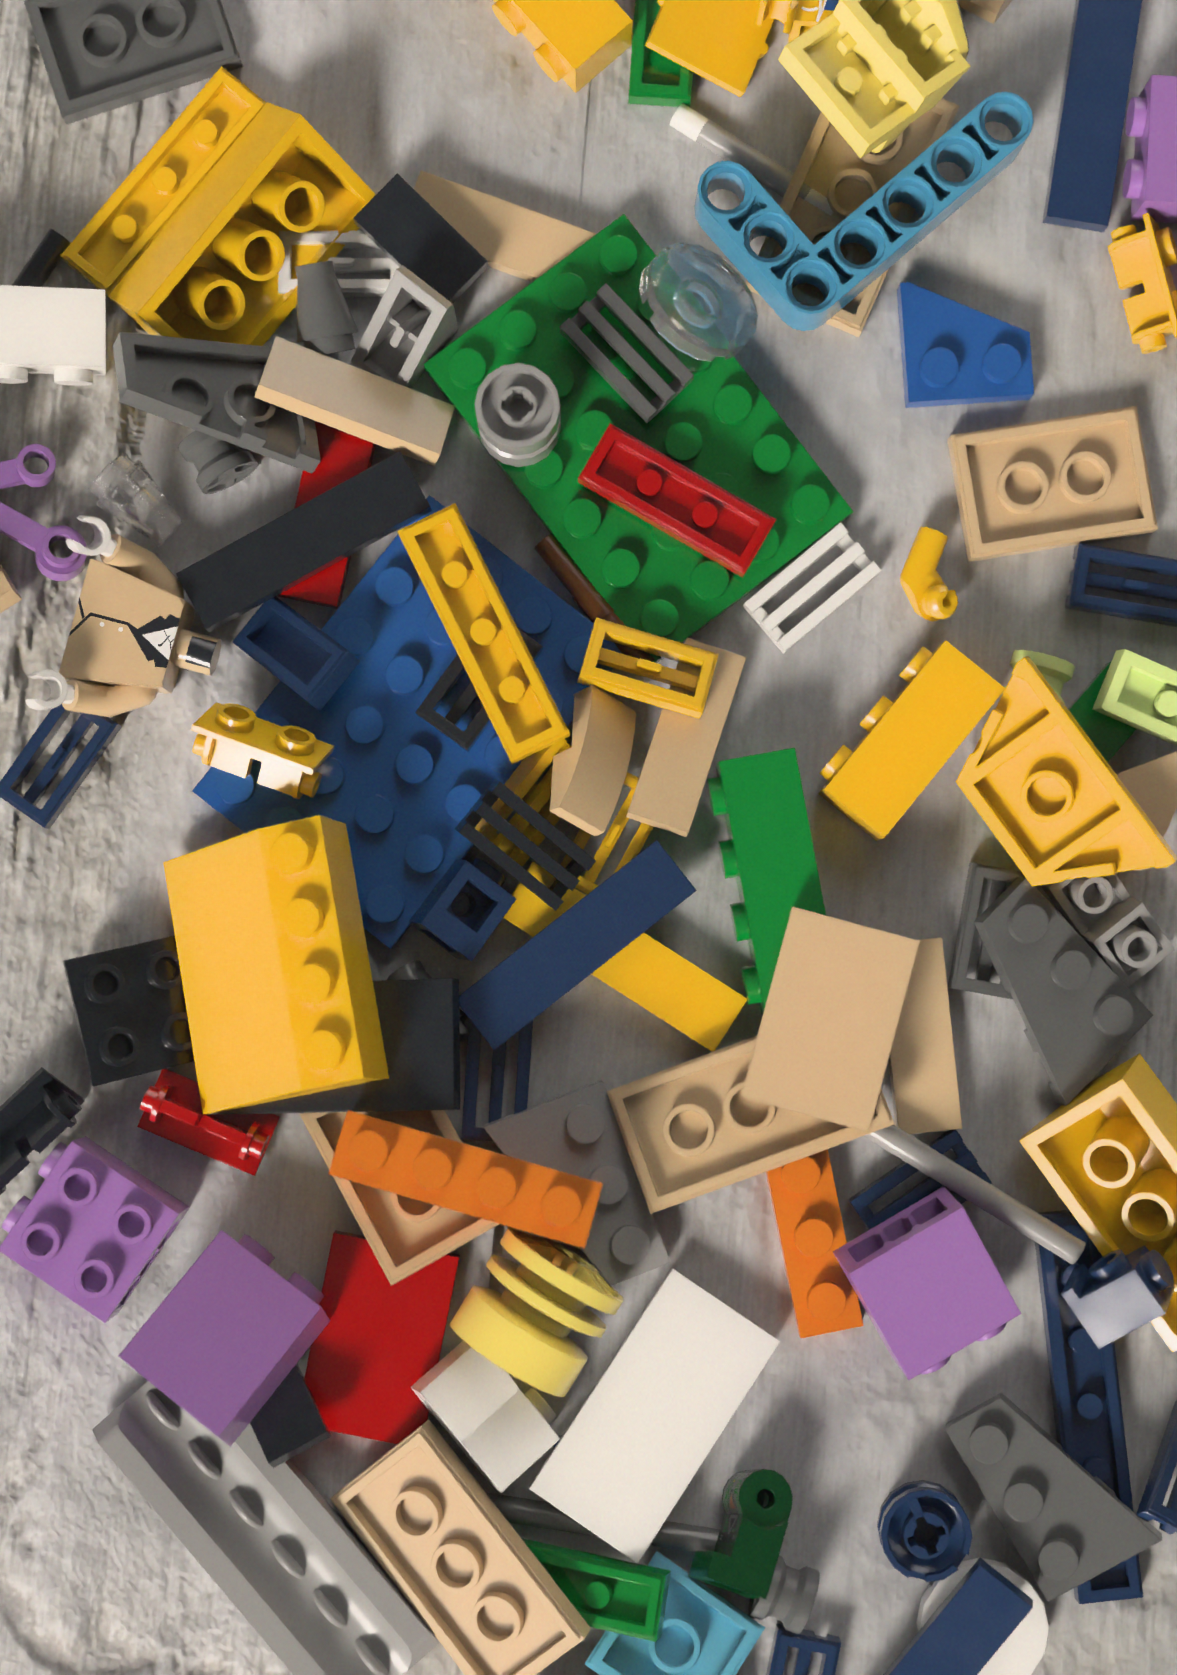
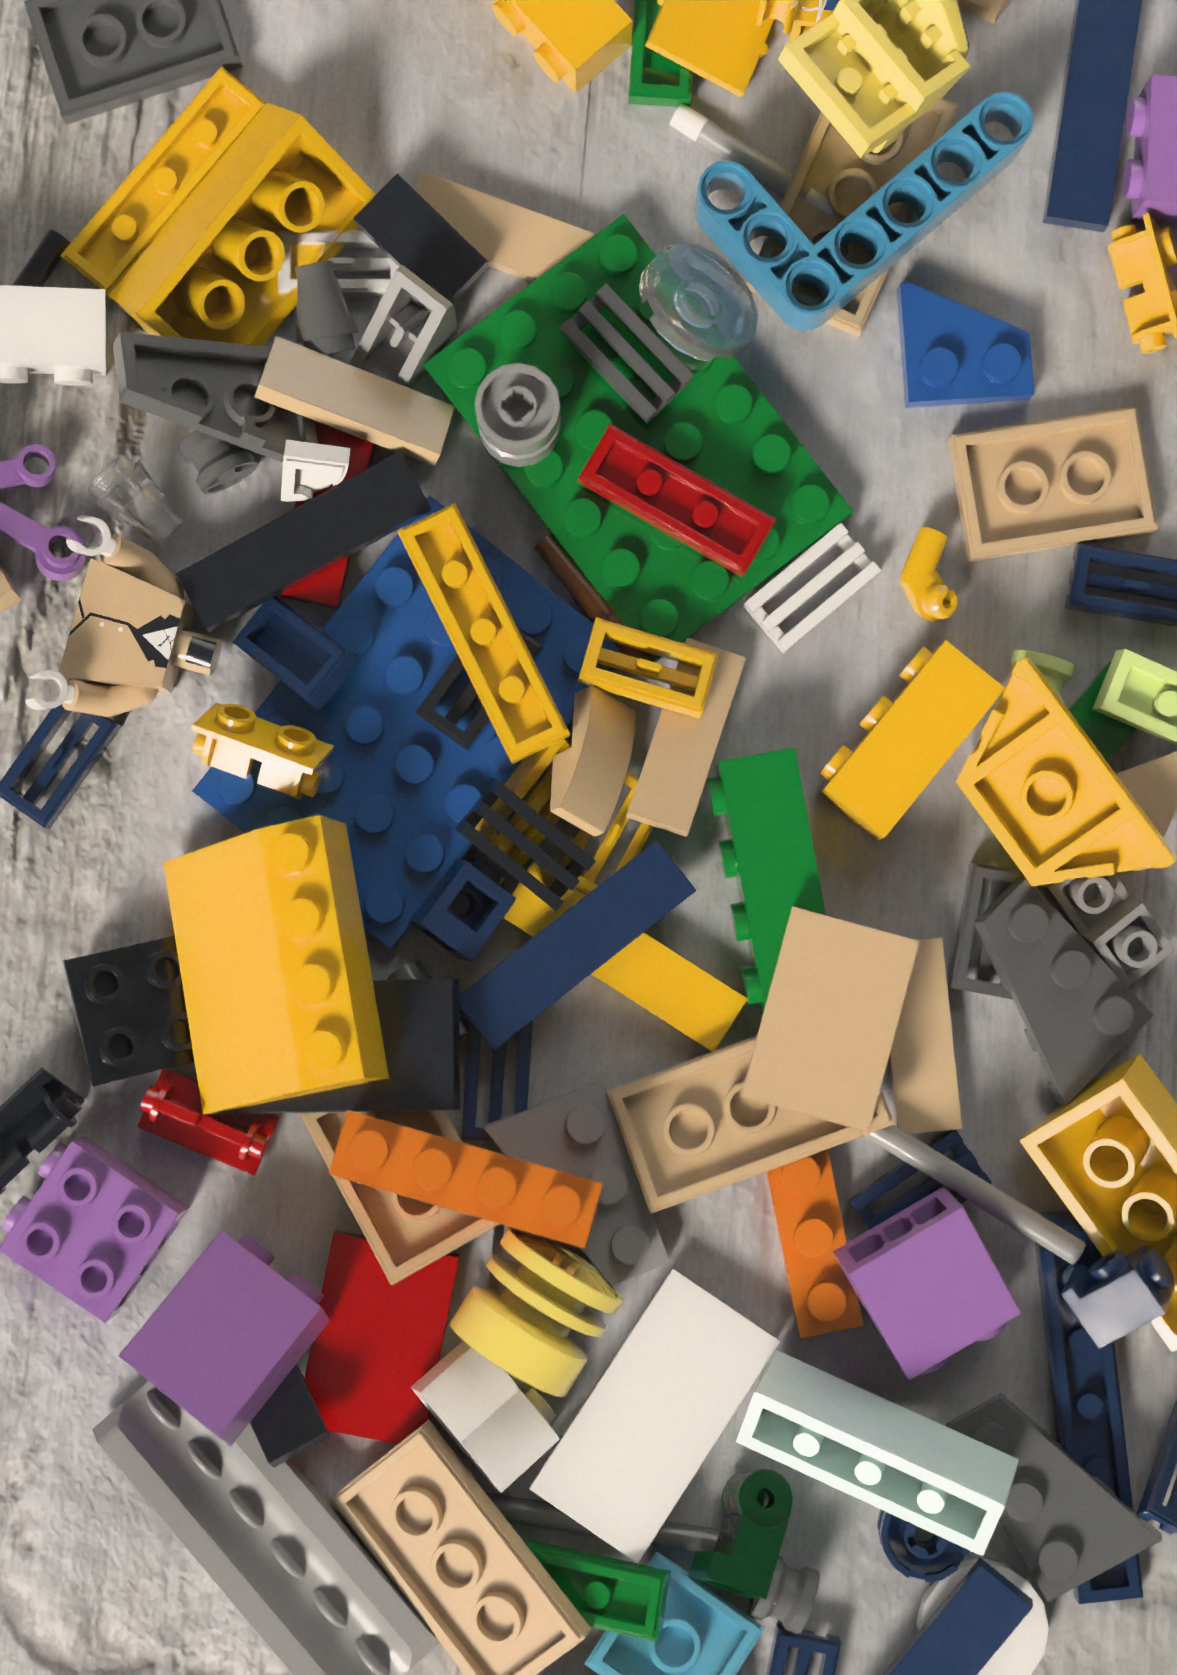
(311, 469): none -> white tile
(878, 1452): none -> light aqua brick

